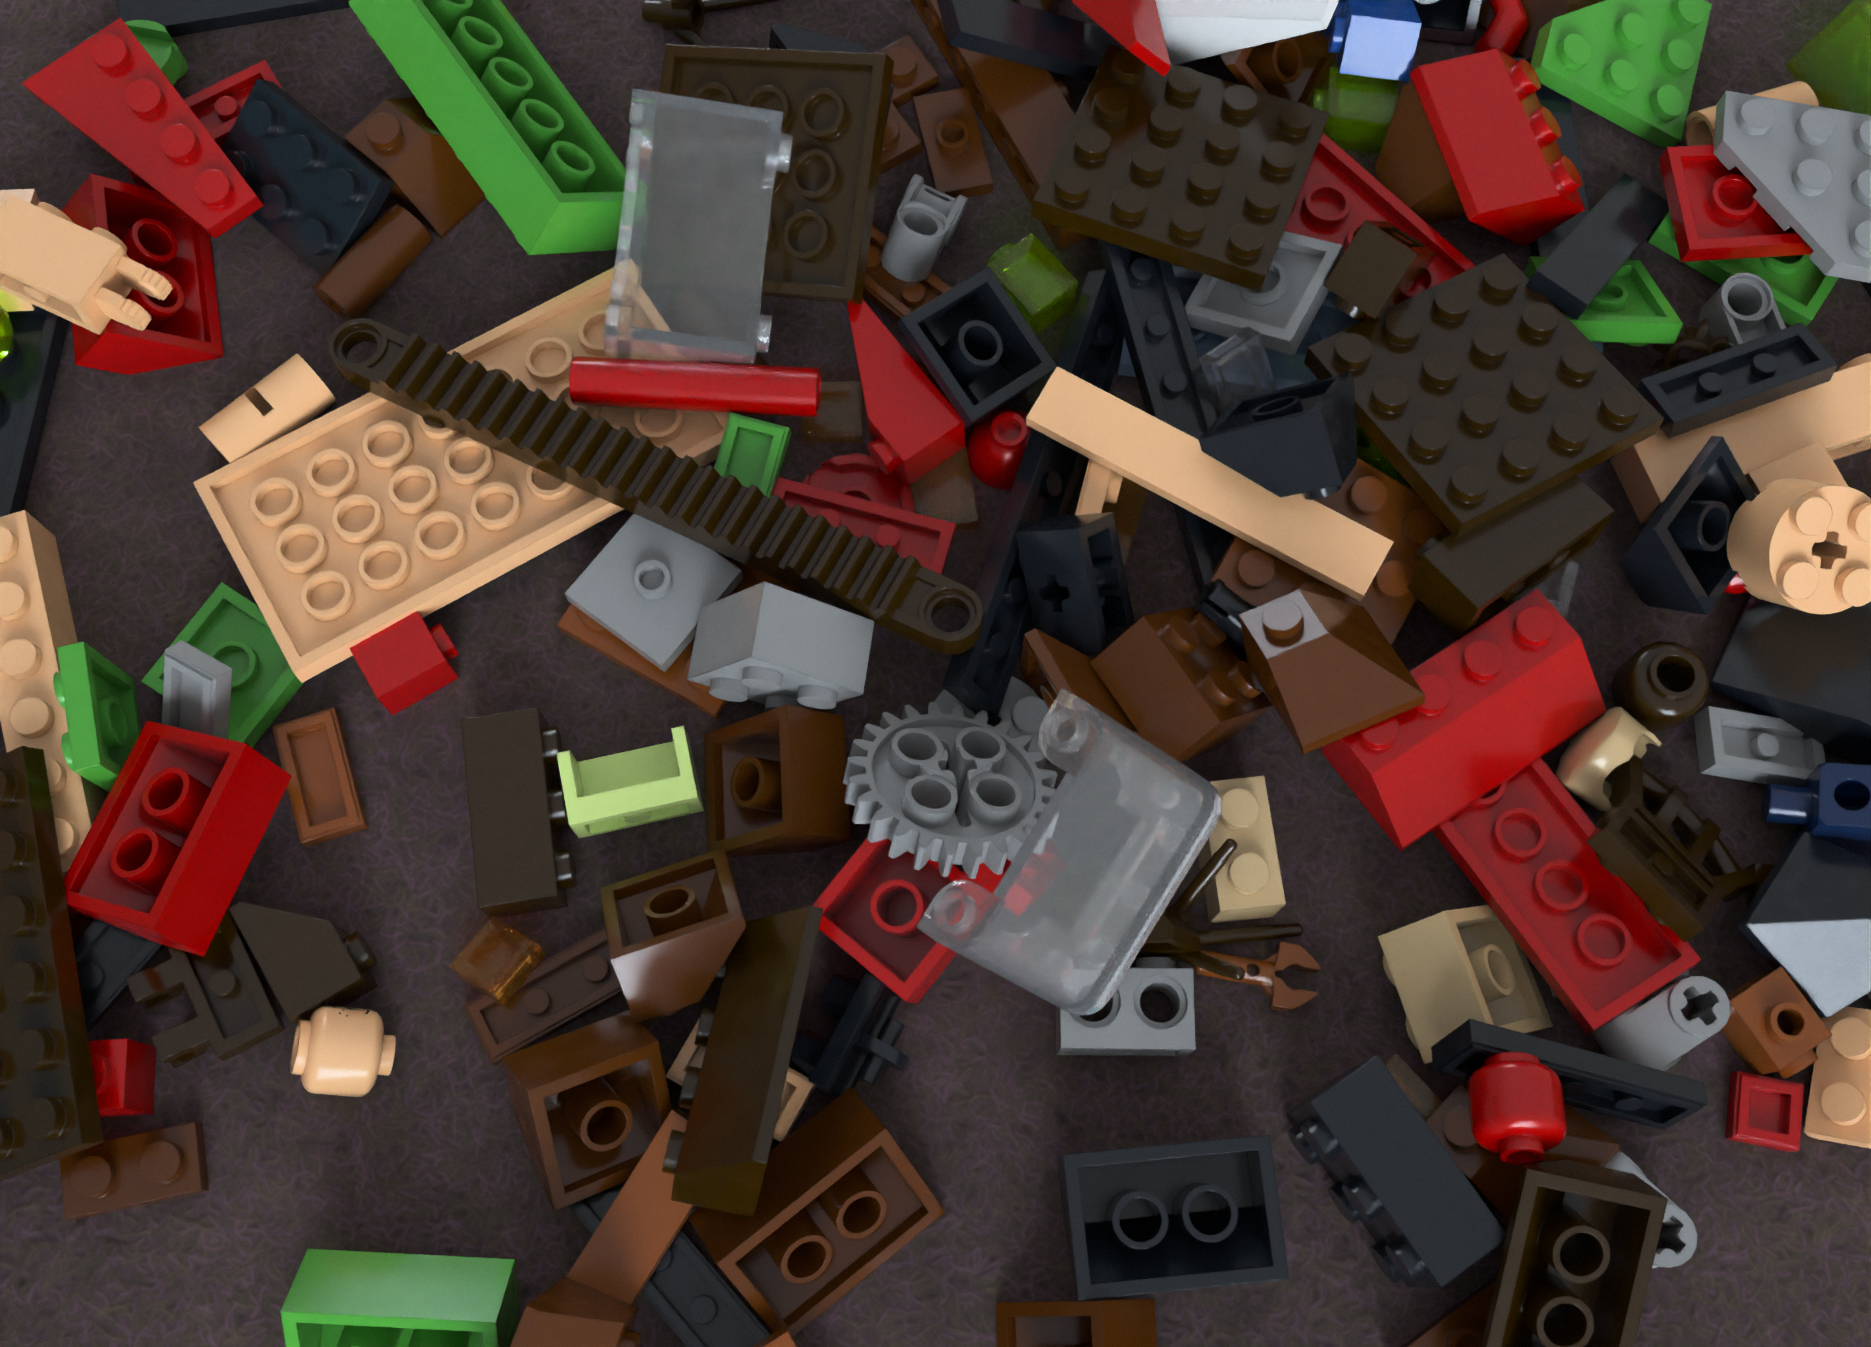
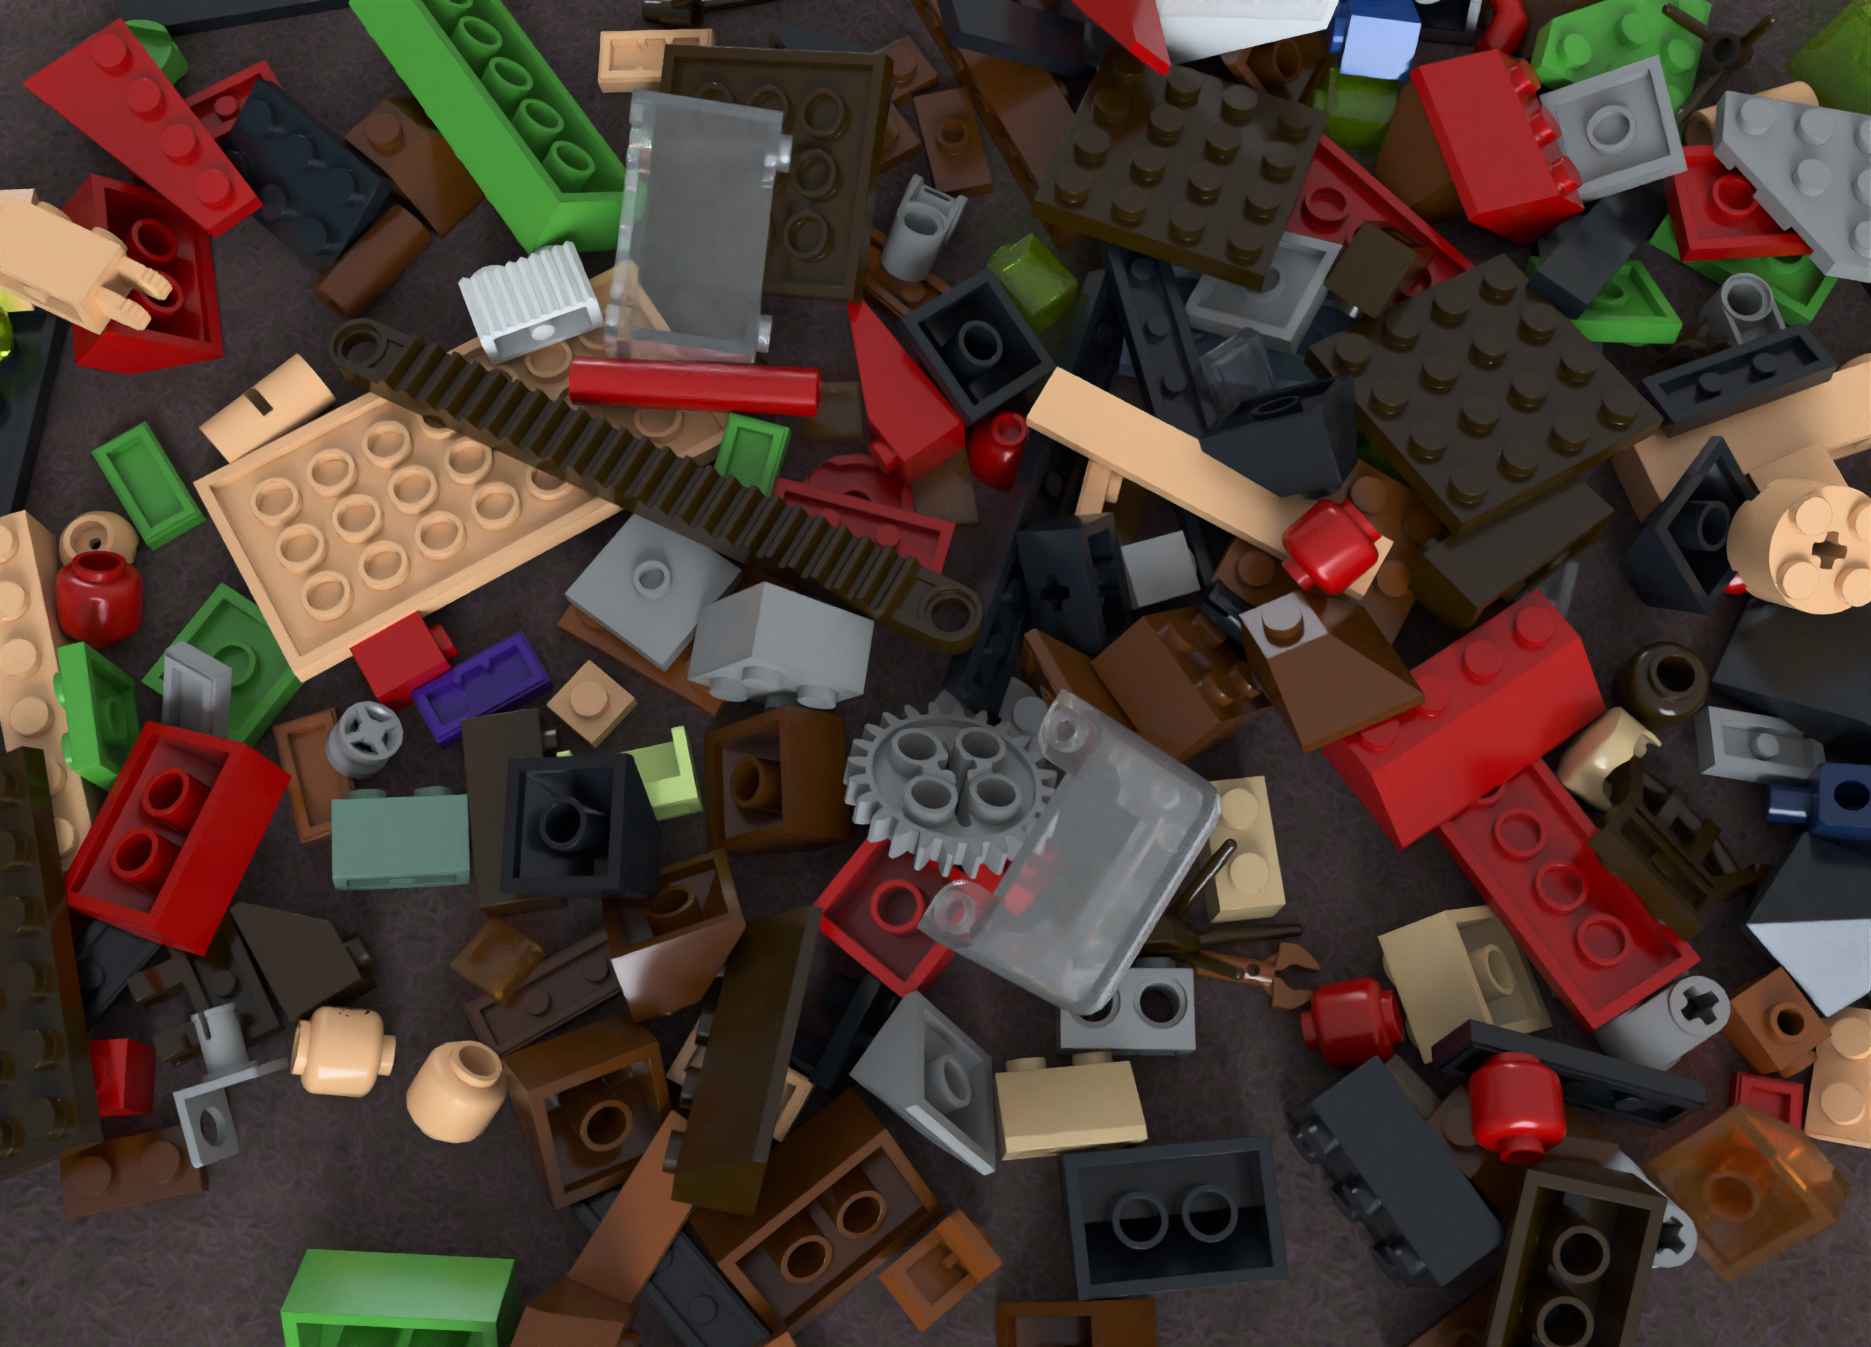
(98, 526): none -> light nougat plate
(99, 598): none -> red head
(148, 485): none -> bright green tile
(226, 1065): none -> light grey bracket
(372, 726): none -> light grey wheel
(400, 839): none -> sand green brick
(457, 1091): none -> light nougat head
(480, 686): none -> dark purple plate
(531, 302): none -> white brick
(579, 829): none -> black slope
(591, 704): none -> light nougat plate
(637, 56): none -> light nougat plate
(934, 1080): none -> light grey slope
(941, 1269): none -> dark orange bracket
(1067, 1107): none -> tan slope
(1159, 570): none -> light grey brick
(1330, 546): none -> red head
(1353, 1022): none -> red head
(1618, 129): none -> light grey plate
(1723, 51): none -> dark brown plant
(1748, 1187): none -> clear orange slope

